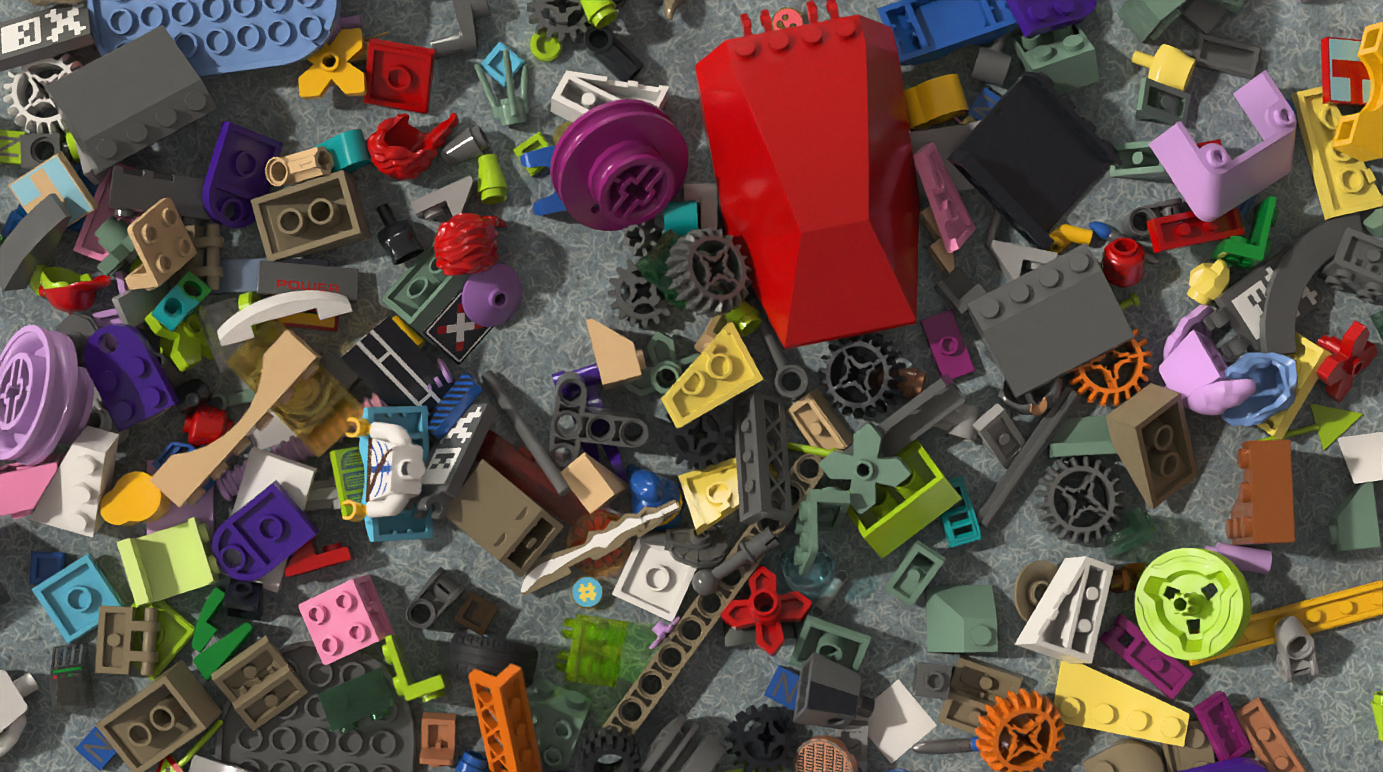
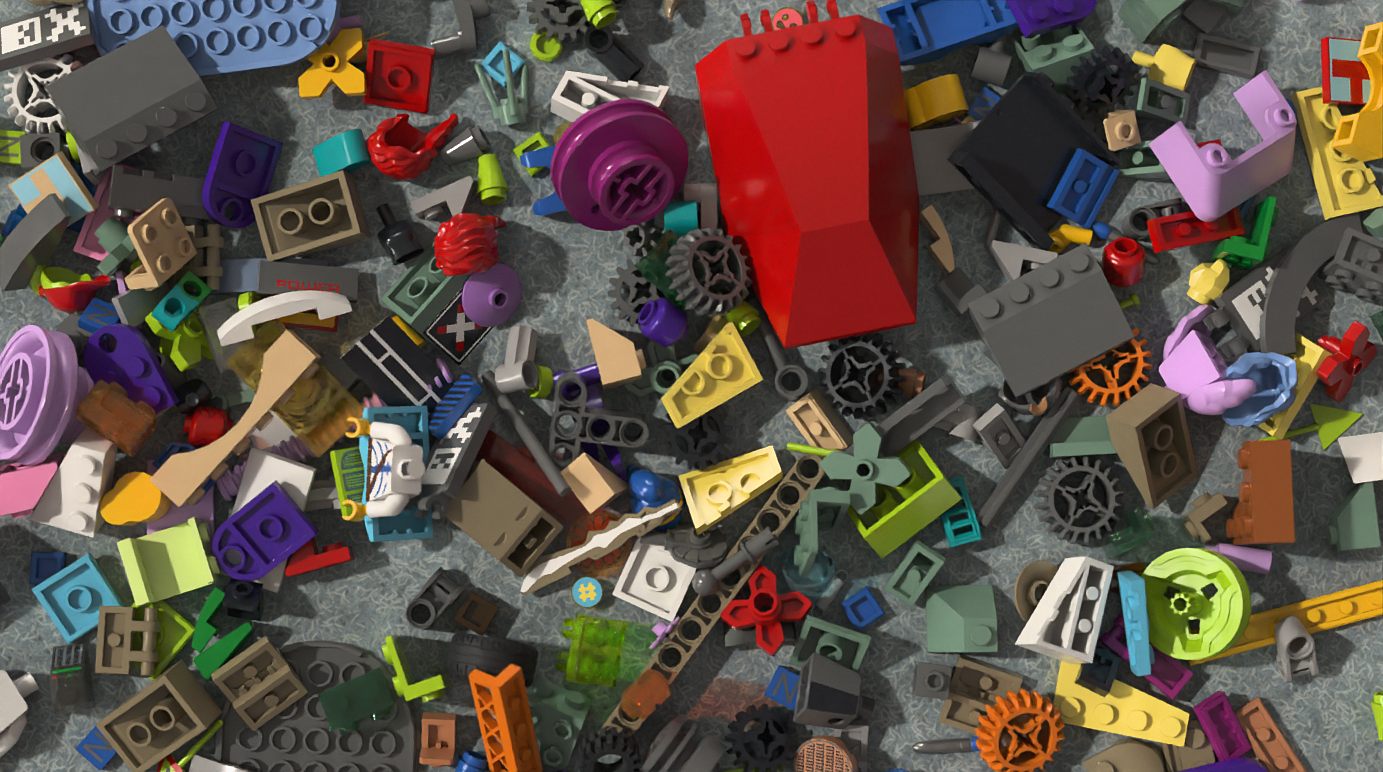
(97, 316): none -> blue tile
(117, 416): none -> clear orange brick
(299, 167): tan piece -> none
(346, 619): bright pink bracket -> none
(519, 369): none -> light grey piece
(544, 385): none -> lime tile
(641, 697): none -> clear orange brick
(663, 322): none -> dark purple head
(755, 454): dark grey fence -> none
(862, 609): none -> blue tile
(897, 722): white sticker -> none
(945, 201): bright pink wing -> none
(947, 345): magenta plate -> none
(1083, 188): none -> blue plate
(1100, 673): none -> black bracket
(1102, 80): none -> black gear
(1121, 129): none -> tan bracket
(1136, 622): none -> medium azure wing
(1203, 508): none -> dark tan bracket

